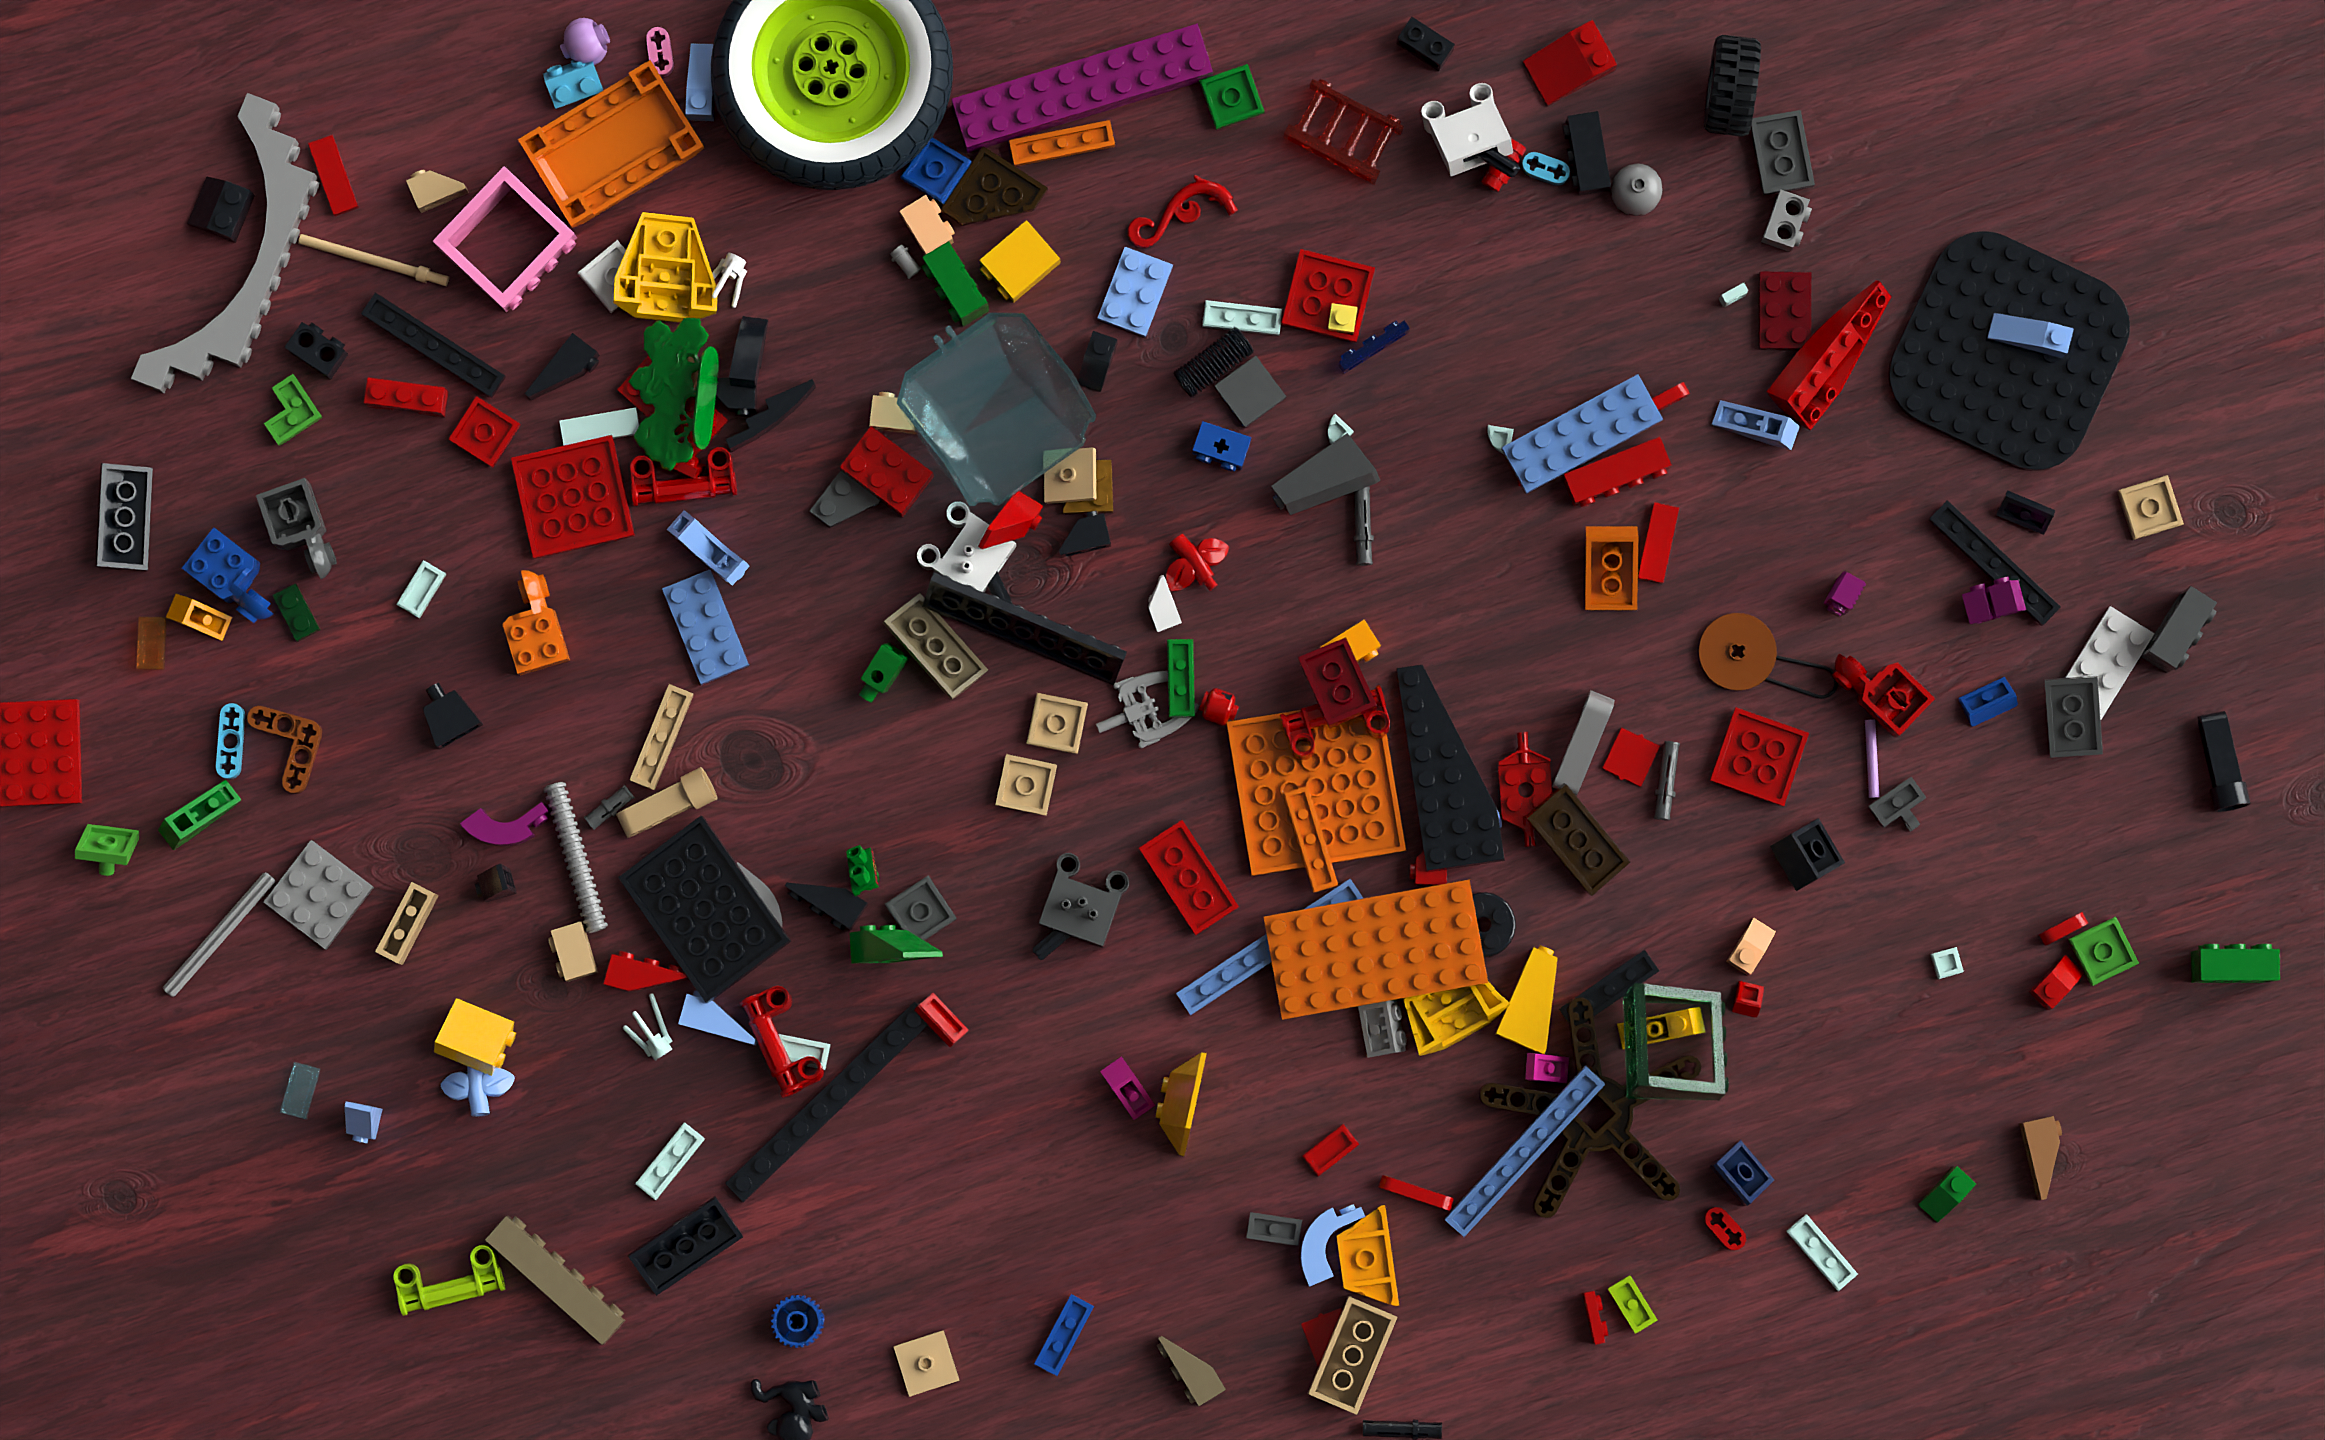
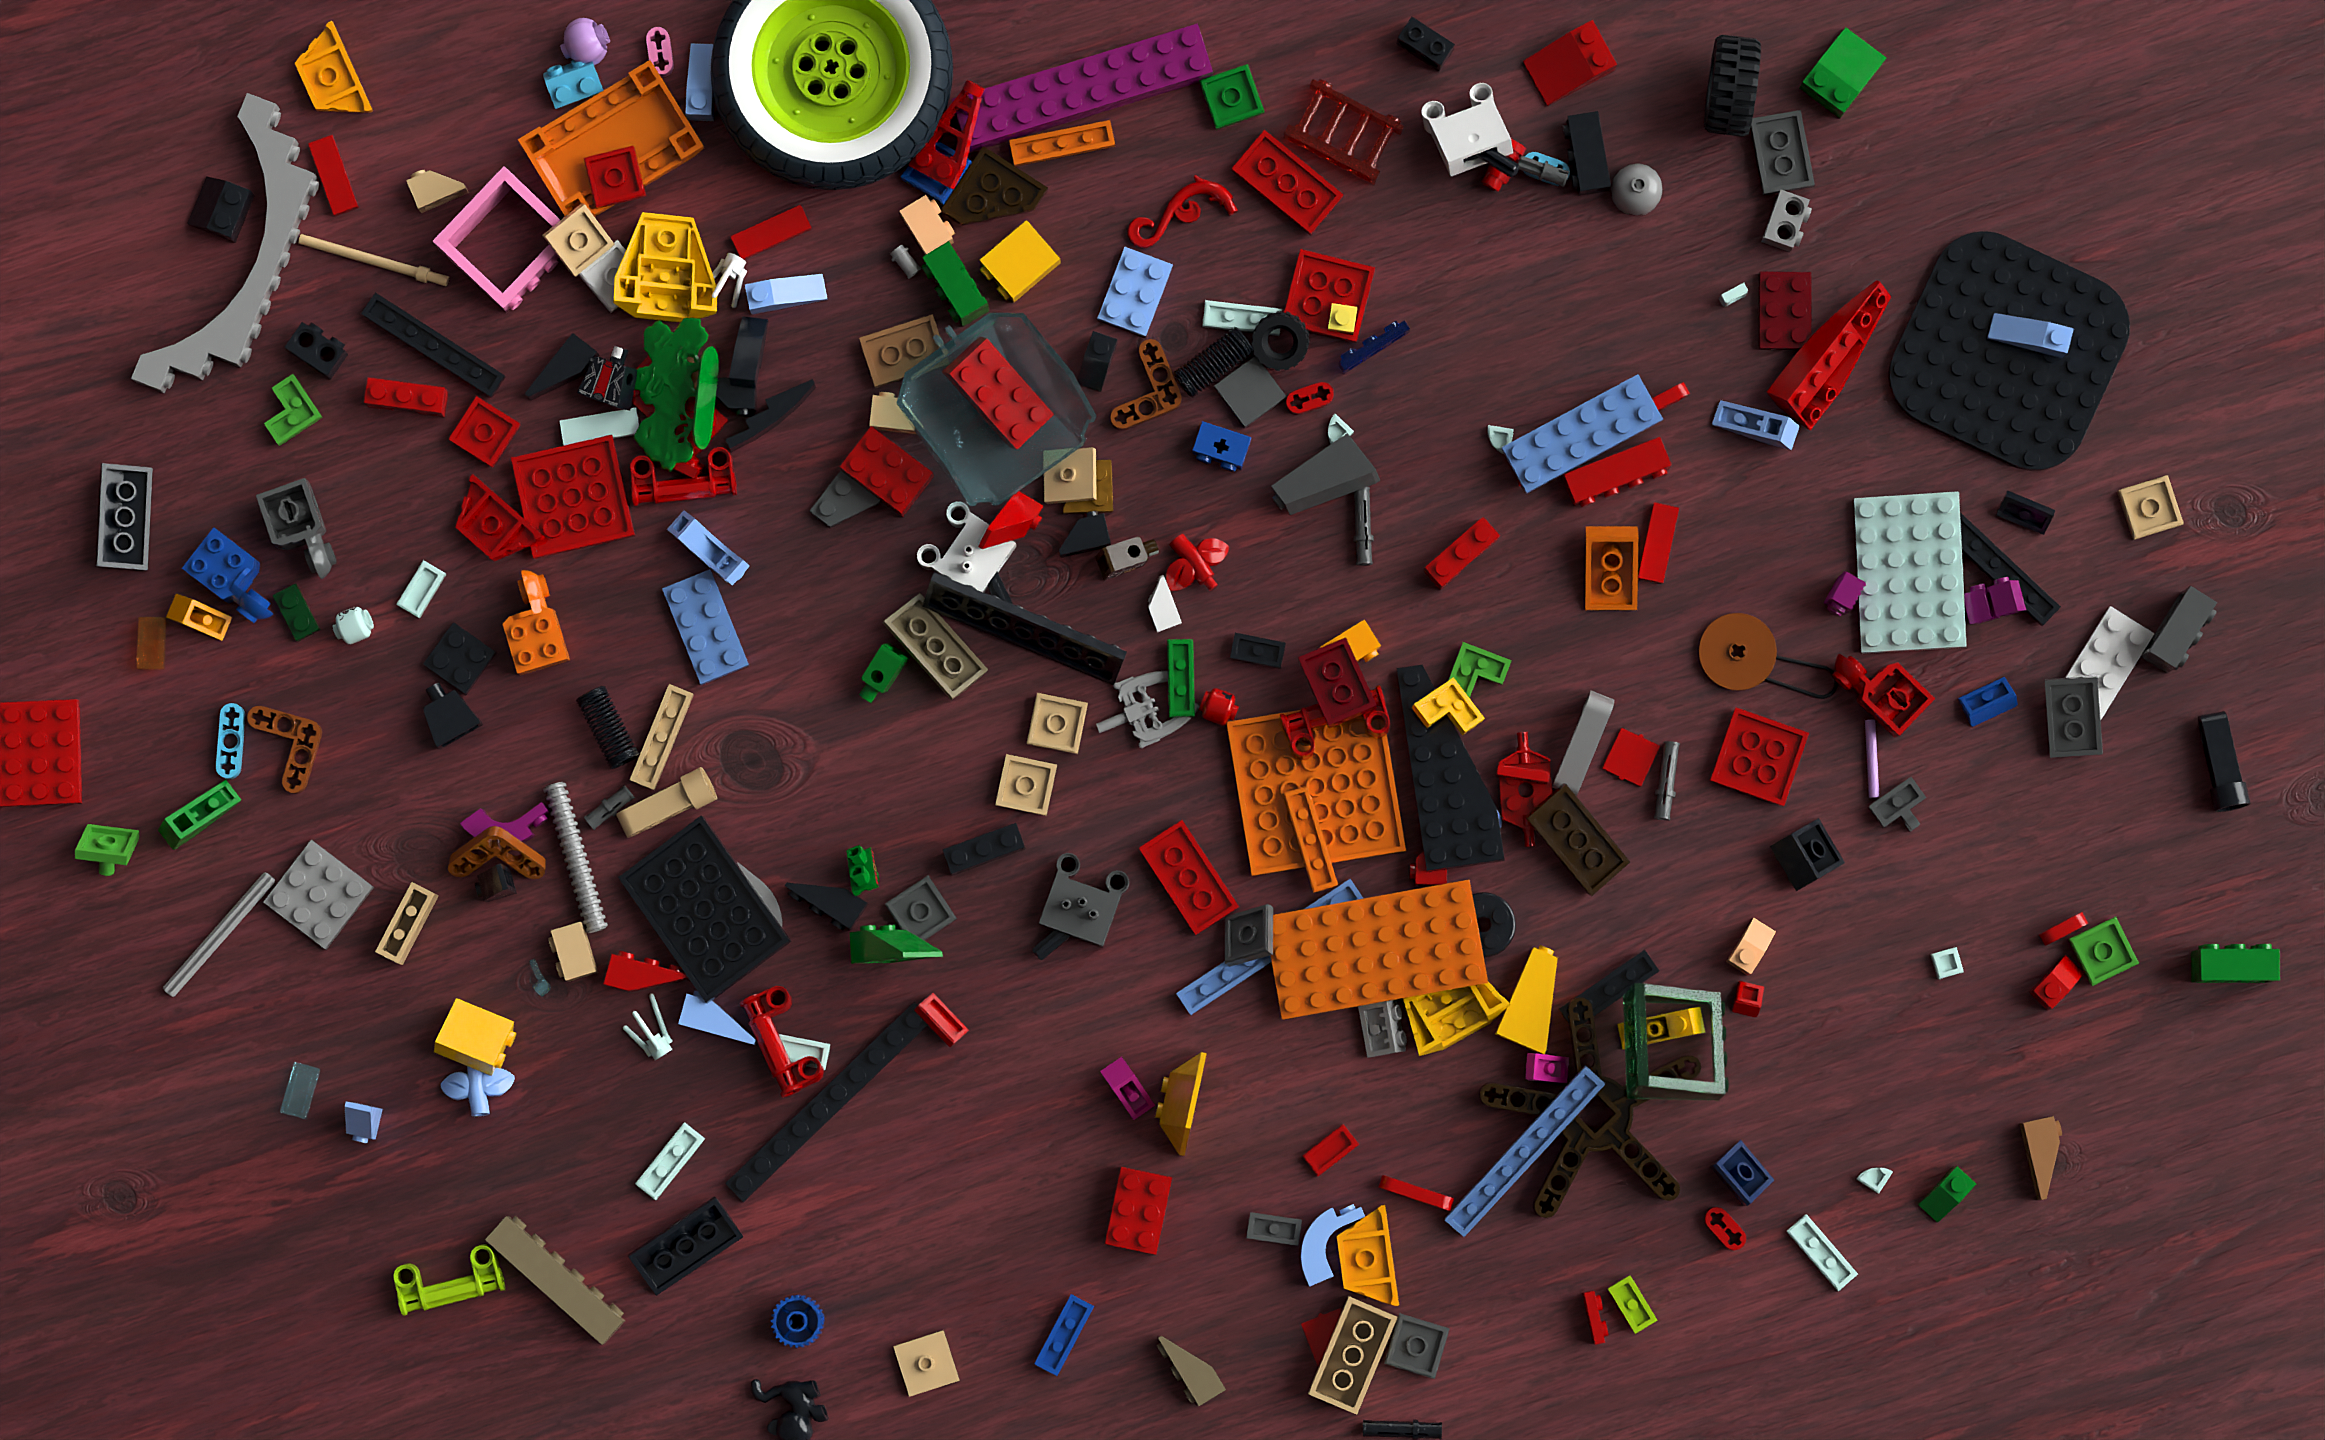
(331, 76): none -> light orange wing
(353, 625): none -> light aqua head
(460, 658): none -> black plate
(493, 523): none -> red wing
(497, 842): none -> dark orange beam
(542, 985): none -> clear light blue hand
(578, 239): none -> tan plate
(598, 696): none -> black piece
(610, 380): none -> black torso
(614, 177): none -> red tile
(771, 232): none -> red tile
(785, 292): none -> light blue slope
(899, 349): none -> medium nougat plate
(937, 165): none -> red plate
(984, 849): none -> black brick
(998, 393): none -> red brick
(1115, 558): none -> torso
(1138, 1210): none -> red brick
(1155, 398): none -> dark orange beam
(1249, 935): none -> dark grey plate
(1257, 650): none -> black plate
(1280, 360): none -> black tyre
(1287, 182): none -> red plate
(1307, 392): none -> red beam
(1416, 1345): none -> dark grey plate
(1449, 701): none -> yellow plate
(1461, 553): none -> red arch
(1475, 663): none -> bright green plate
(1522, 774): none -> red tile
(1543, 170): none -> dark grey axle
(1842, 72): none -> green slope
(1875, 1178): none -> light aqua tile
(1911, 572): none -> light aqua plate

